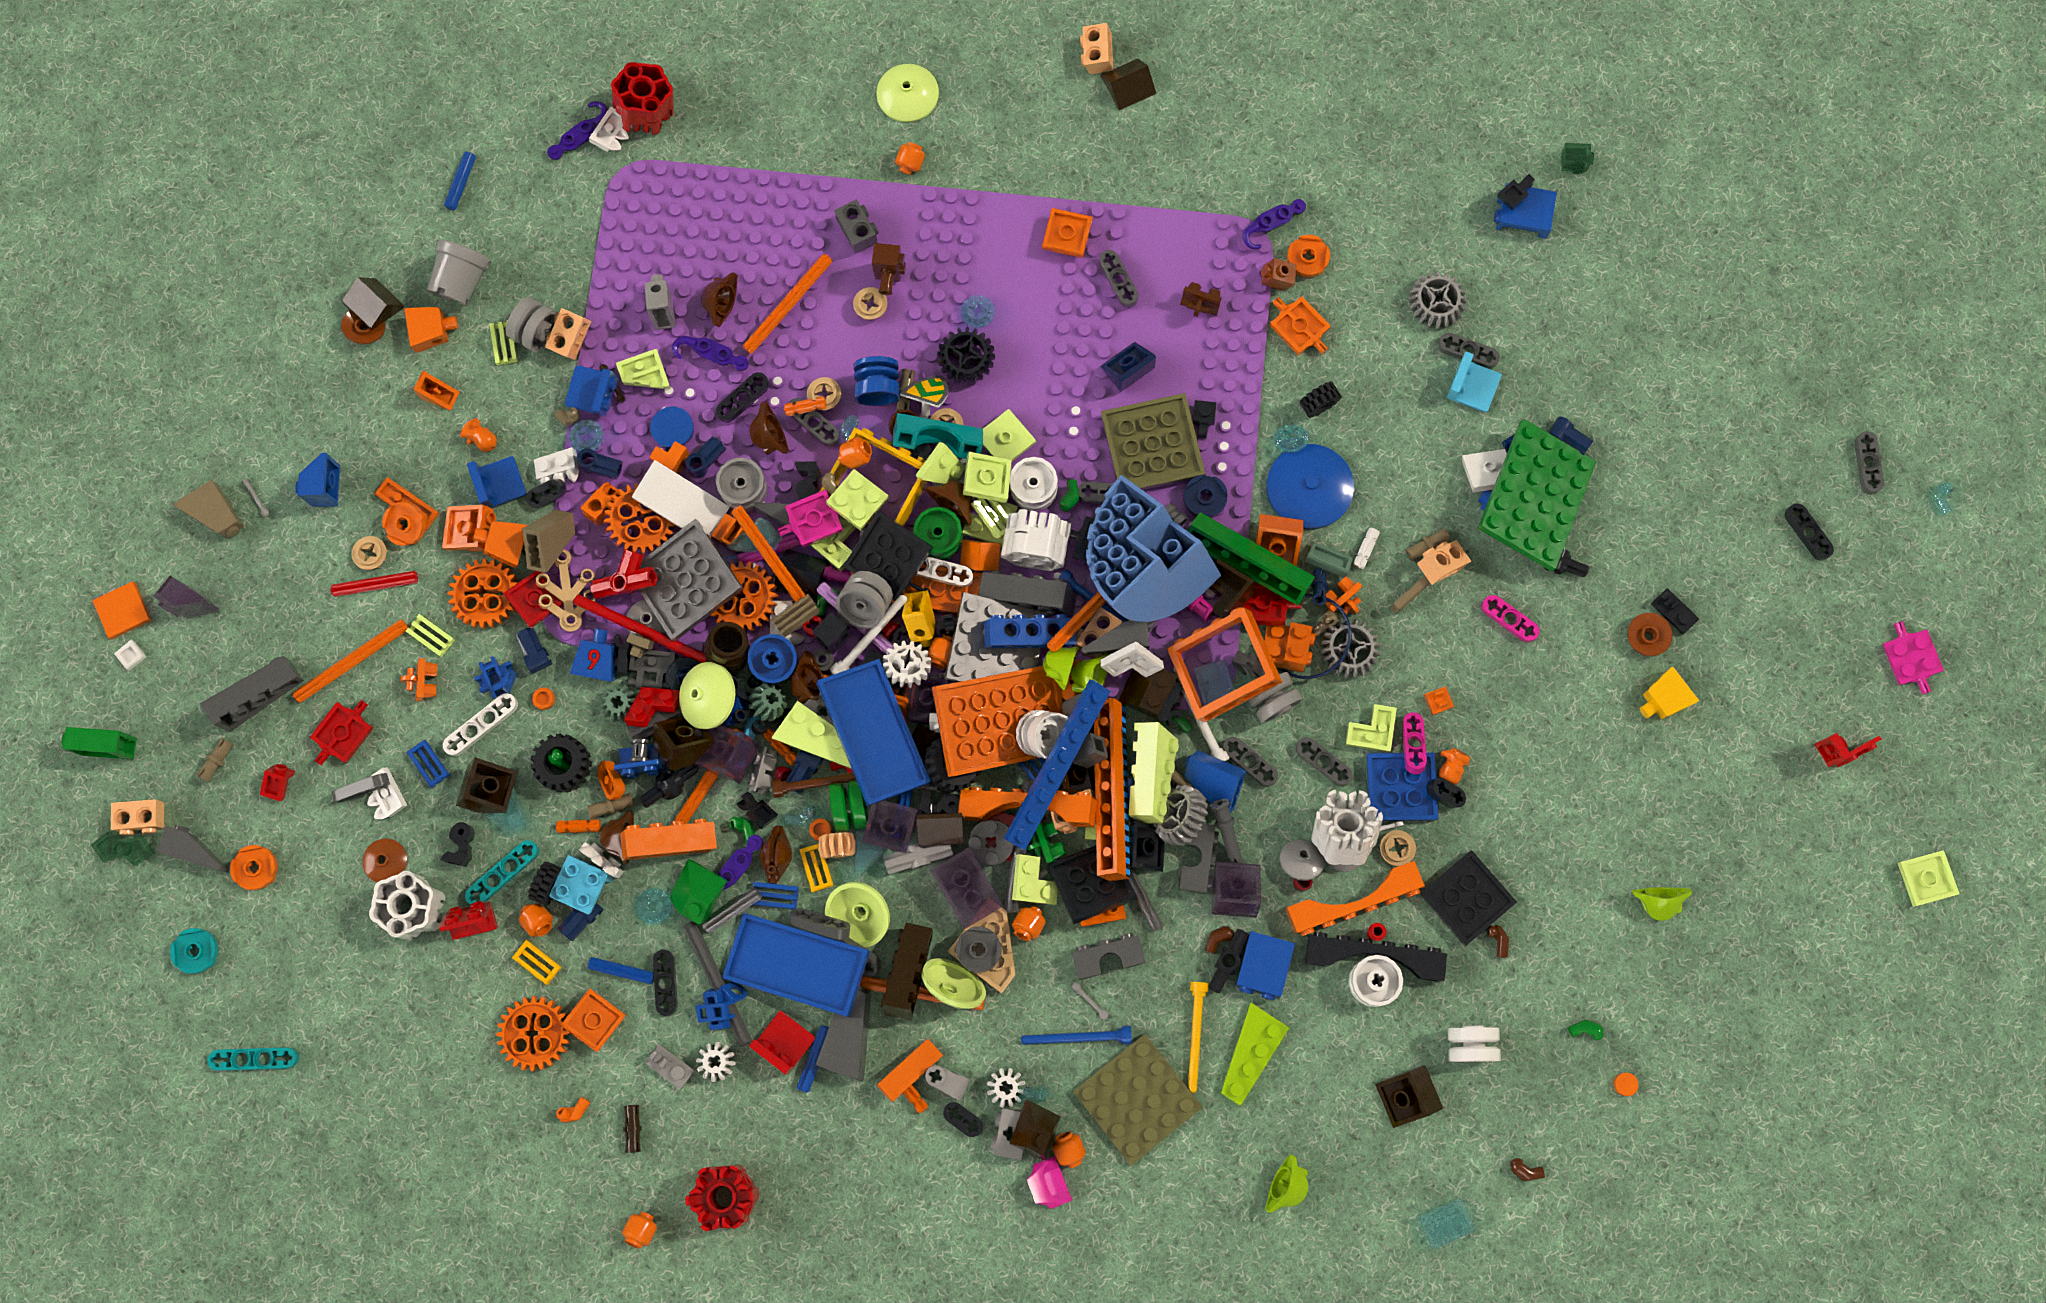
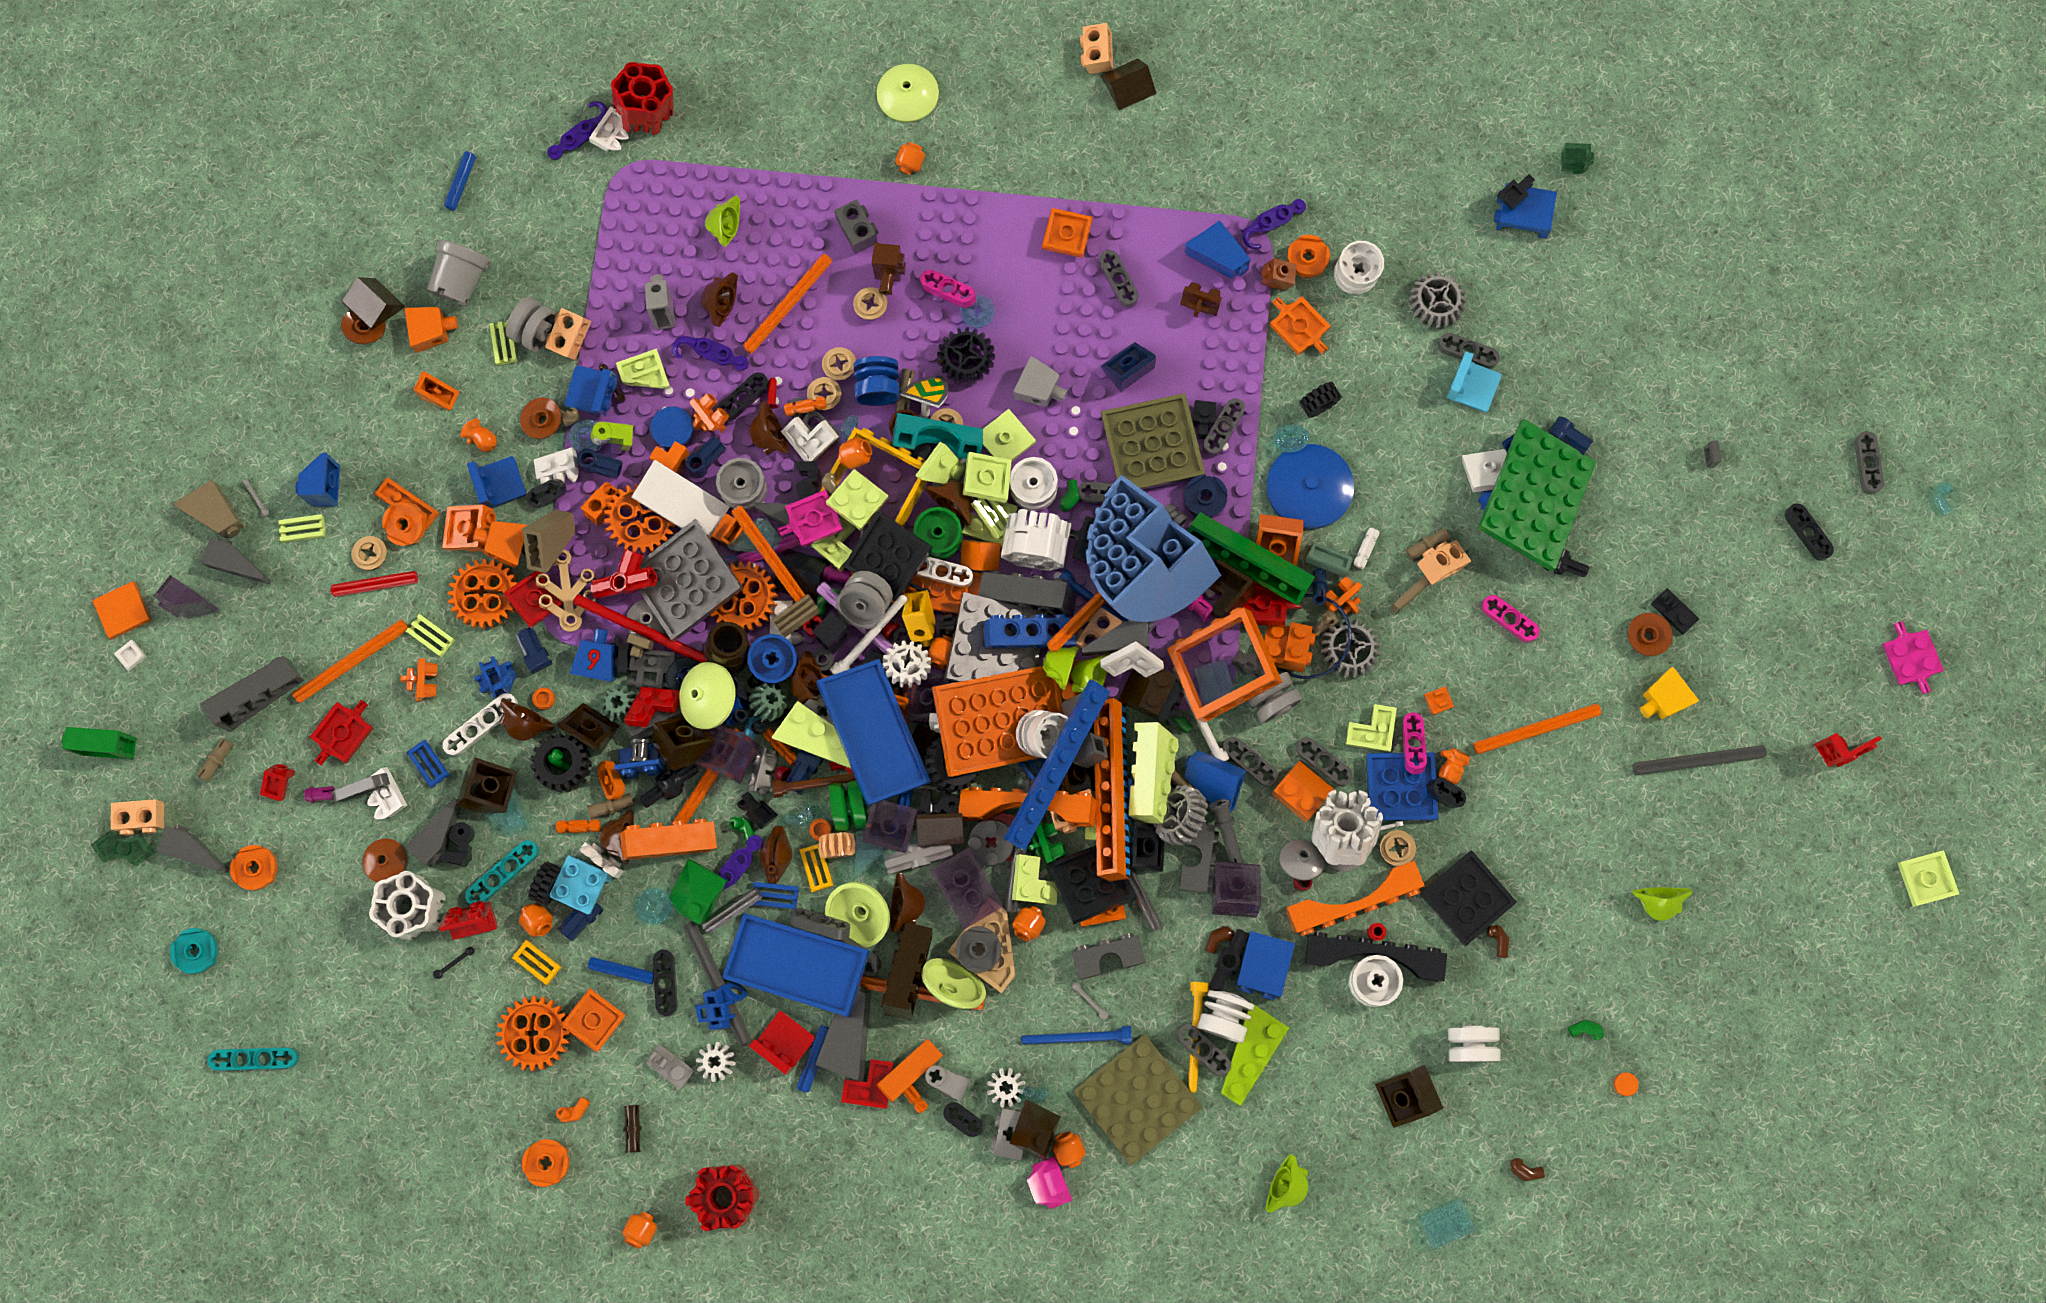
(226, 558): none -> dark grey slope
(283, 530): none -> yellowish green tile
(318, 794): none -> magenta pin
(434, 838): none -> dark grey slope
(439, 973): none -> black hinge
(522, 722): none -> reddish brown hat
(535, 412): none -> dark orange dish
(557, 1155): none -> orange plate
(589, 727): none -> dark brown slope
(612, 433): none -> lime leg
(706, 417): none -> orange hips
(724, 220): none -> lime hat
(772, 389): none -> red piece
(806, 443): none -> white plate
(829, 361): none -> tan gear
(867, 1092): none -> red plate
(906, 903): none -> reddish brown hat
(942, 281): none -> dark pink beam
(1039, 384): none -> light grey torso
(1194, 1033): none -> dark grey beam
(1219, 251): none -> blue slope
(1225, 1016): none -> white wheel
(1226, 411): none -> dark grey beam
(1302, 791): none -> orange slope
(1364, 257): none -> white wheel
(1537, 728): none -> orange axle
(1699, 759): none -> dark grey axle
(1712, 454): none -> dark grey tile

